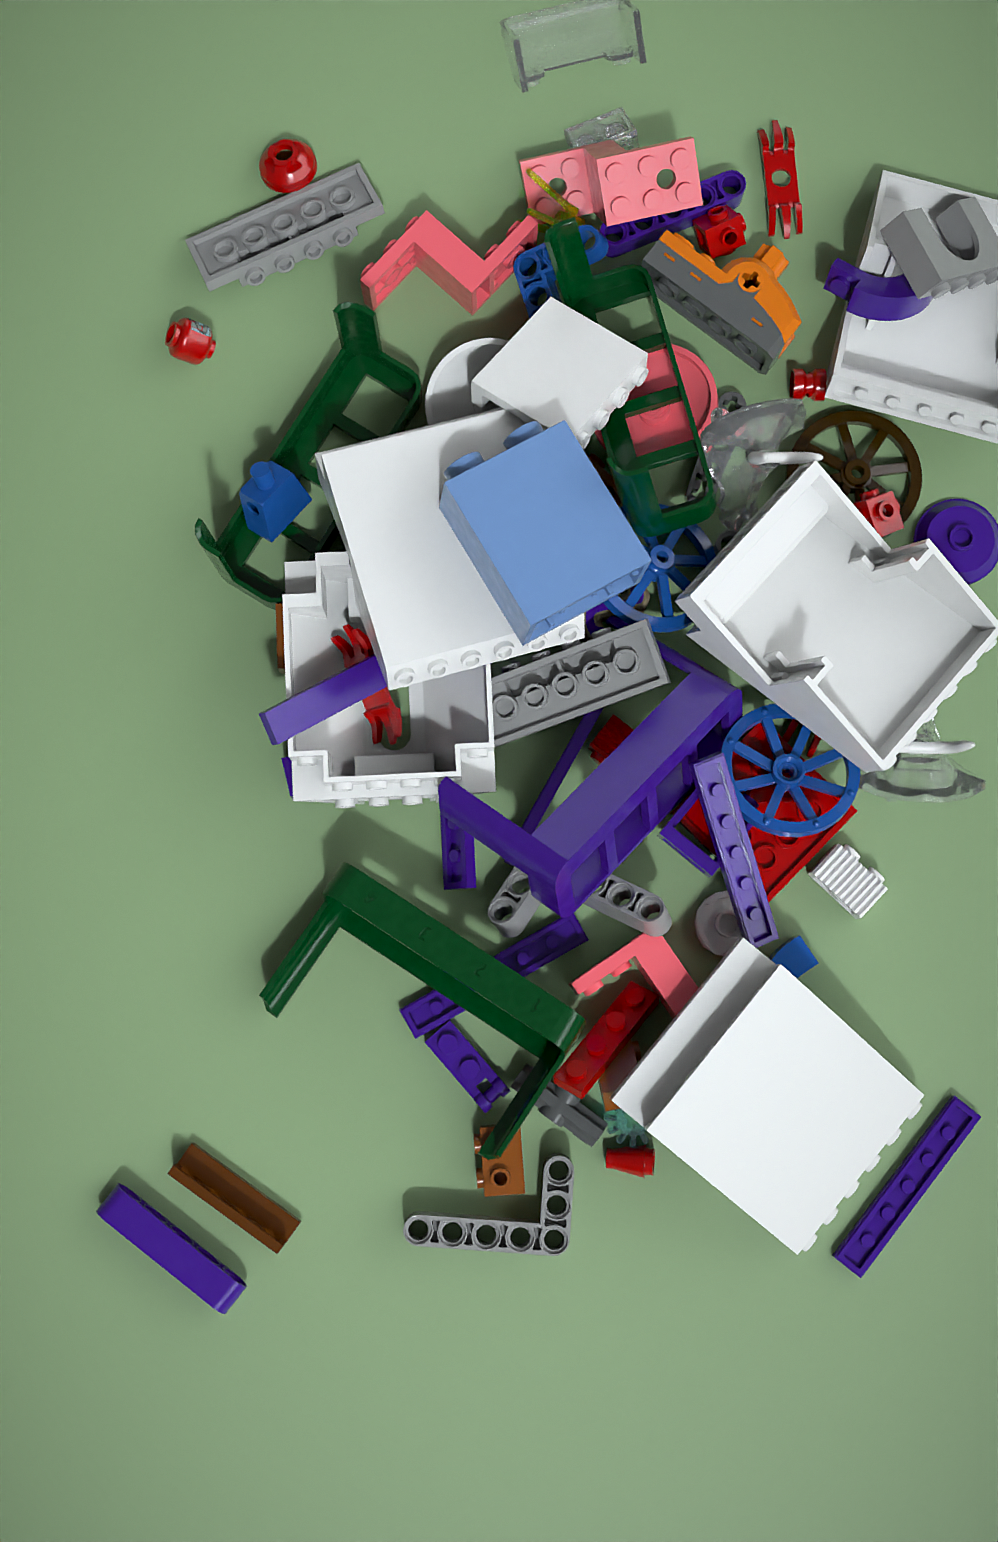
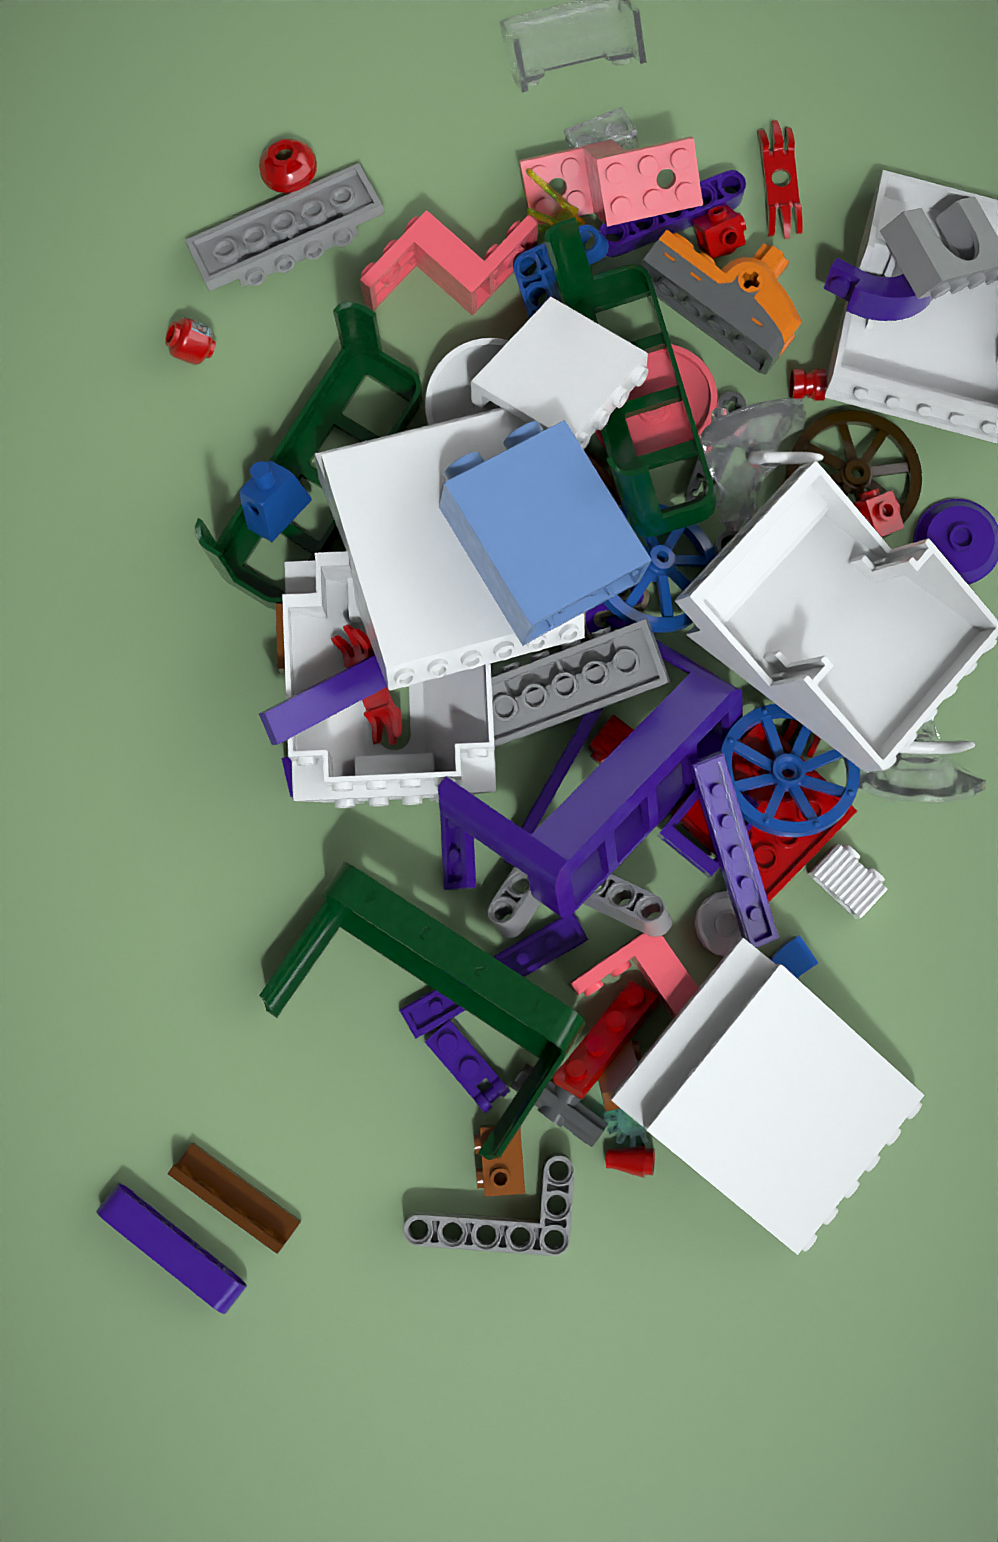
(906, 1186): dark purple tile -> none

